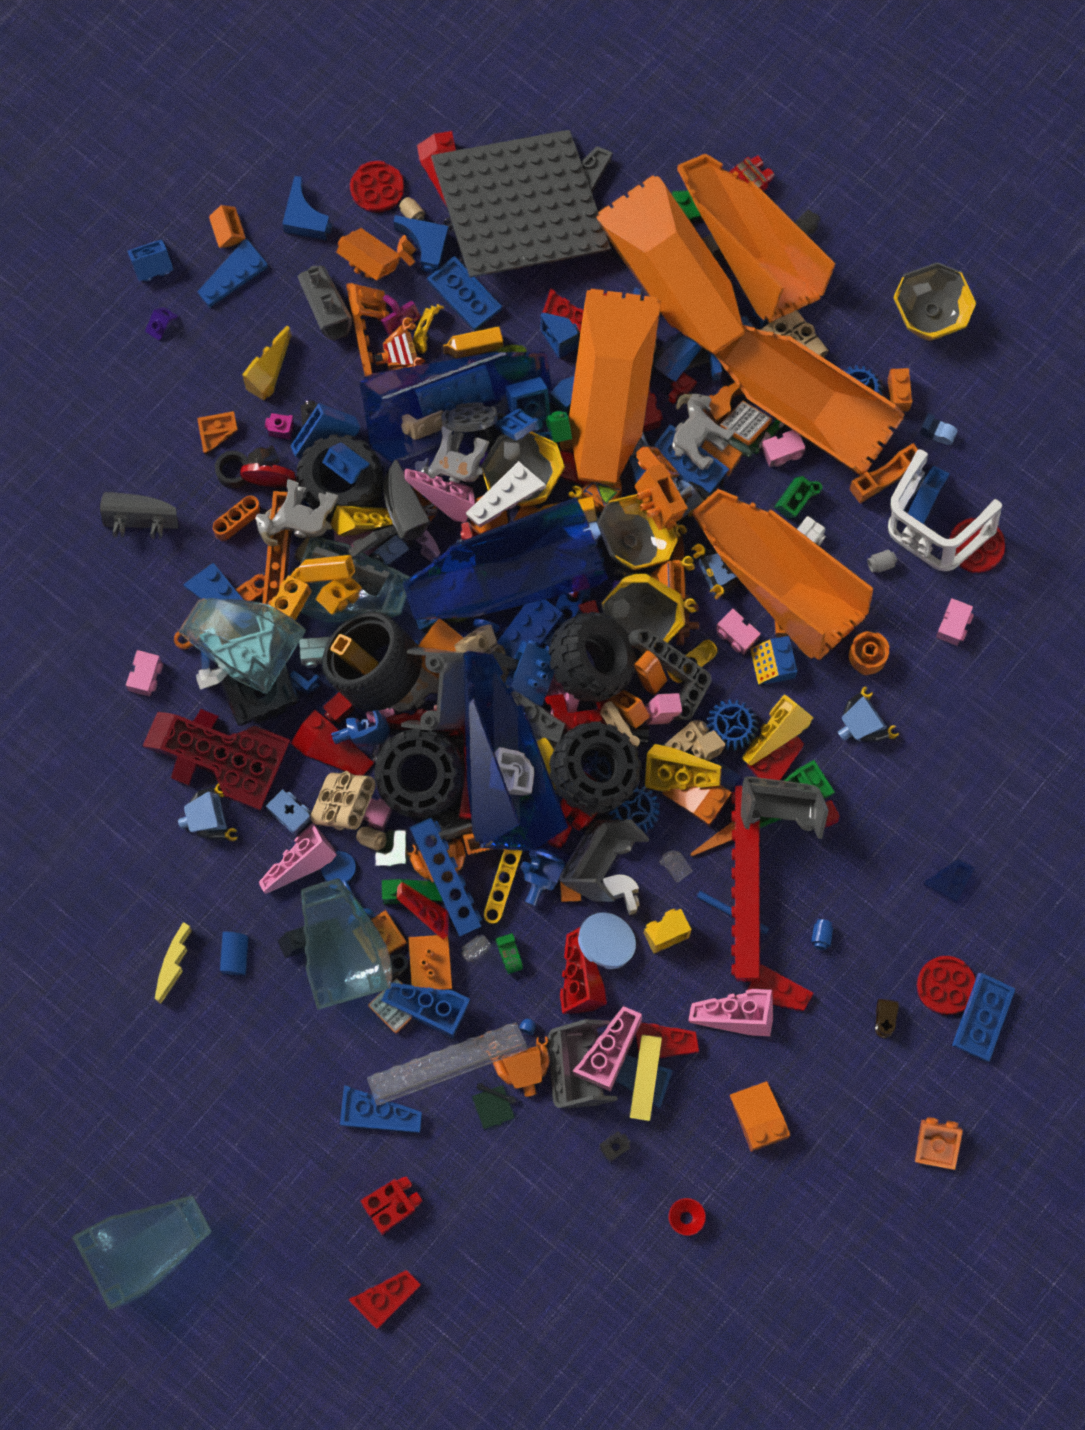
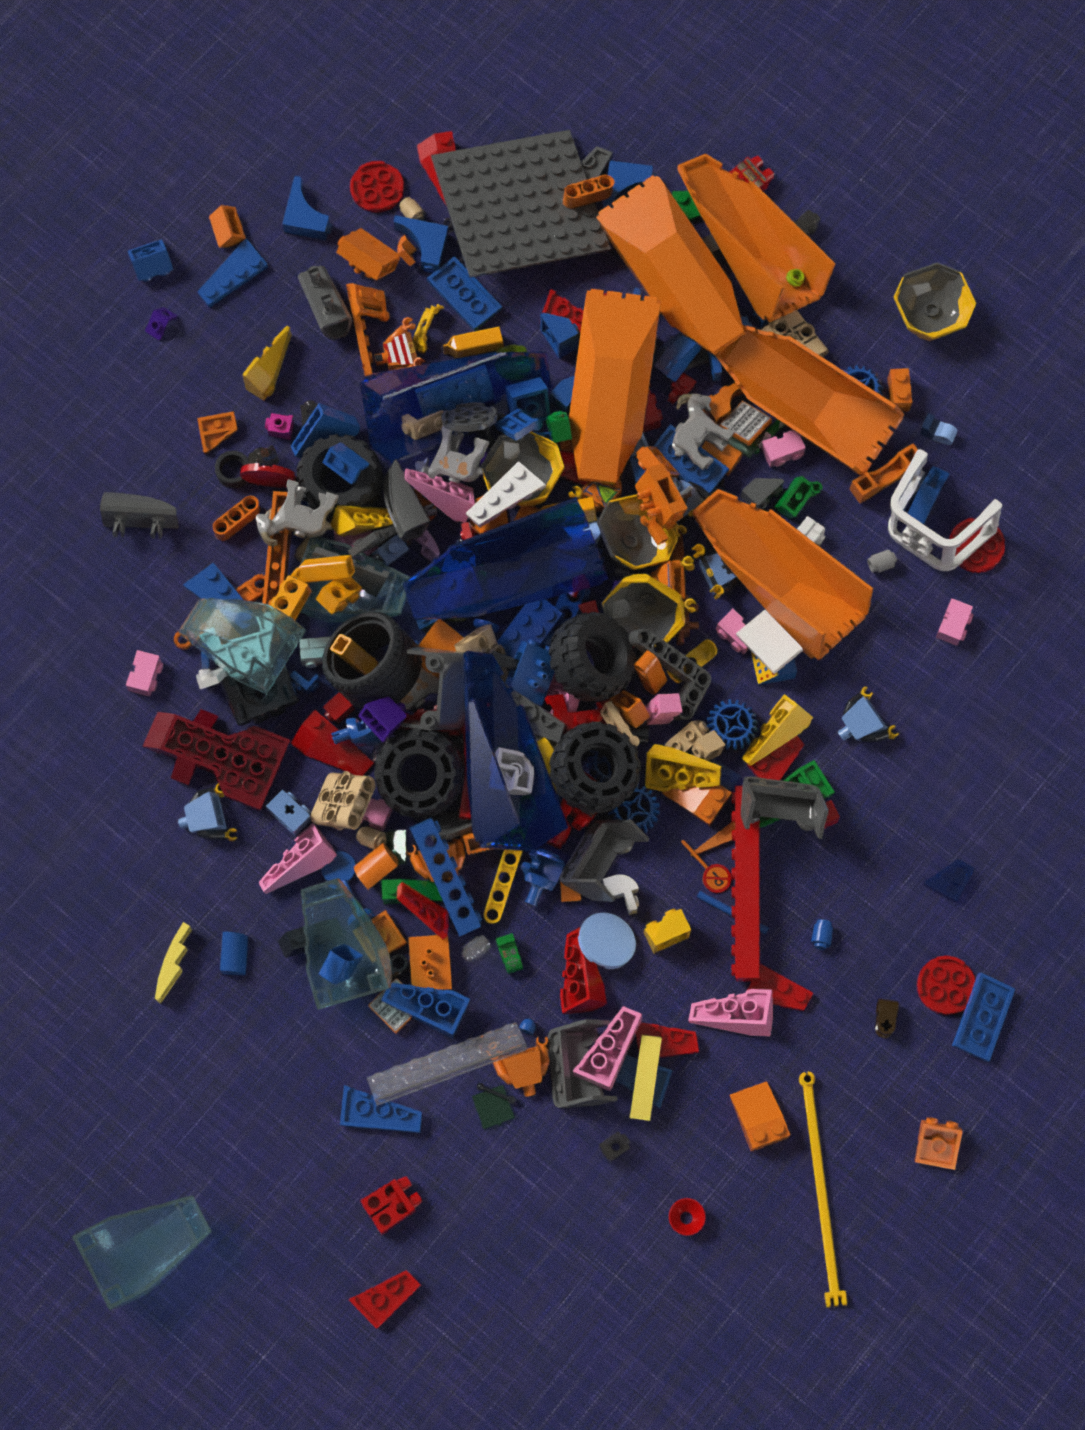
(340, 964): none -> blue piece
(376, 866): none -> orange brick
(383, 716): none -> dark purple torso
(395, 319): magenta plate -> none
(598, 187): none -> orange beam
(626, 177): none -> blue arch
(654, 529): none -> orange bar
(676, 865): clear bracket -> none
(715, 877): none -> piece
(761, 491): none -> dark grey slope
(769, 641): none -> white tile
(795, 277): none -> lime plate
(835, 1292): none -> yellow hinge
(873, 643): orange brick -> none

